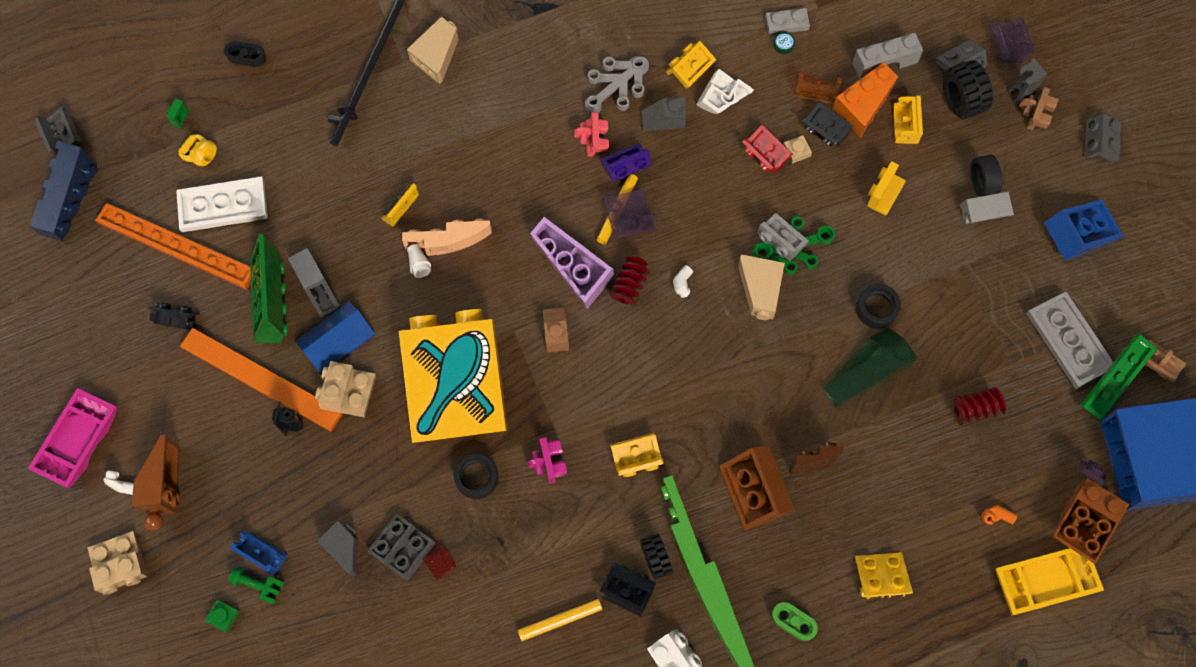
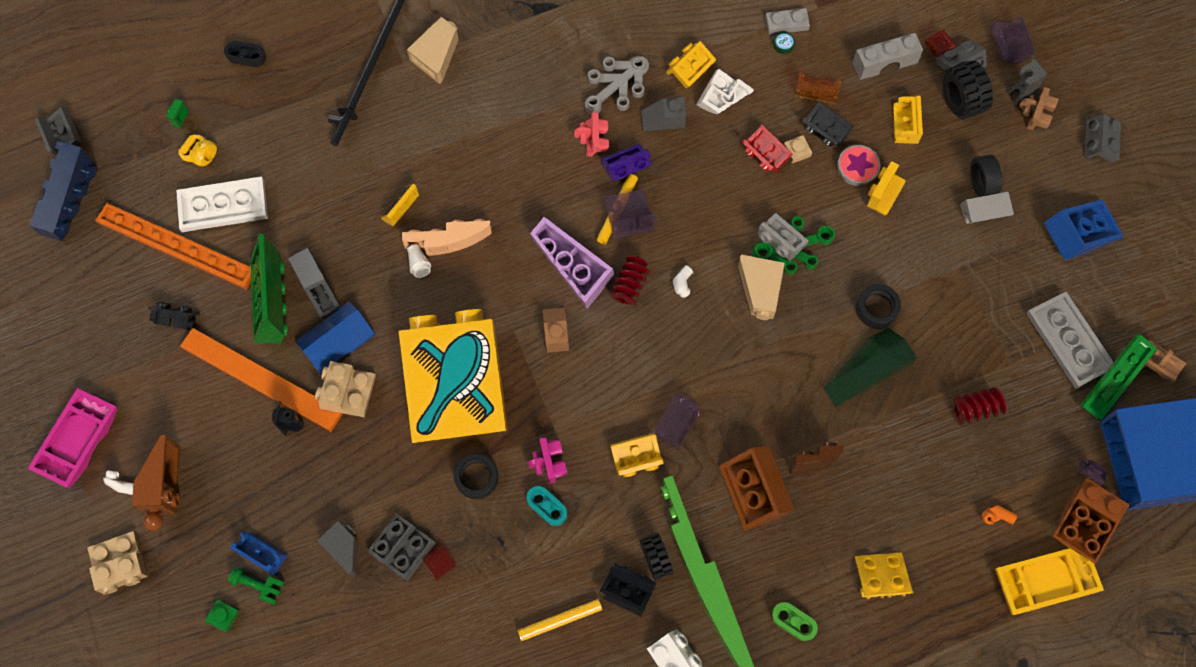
(547, 506): none -> teal plate
(677, 420): none -> hinge
(858, 165): none -> tile
(865, 98): orange wedge -> none
(940, 43): none -> clear red plate

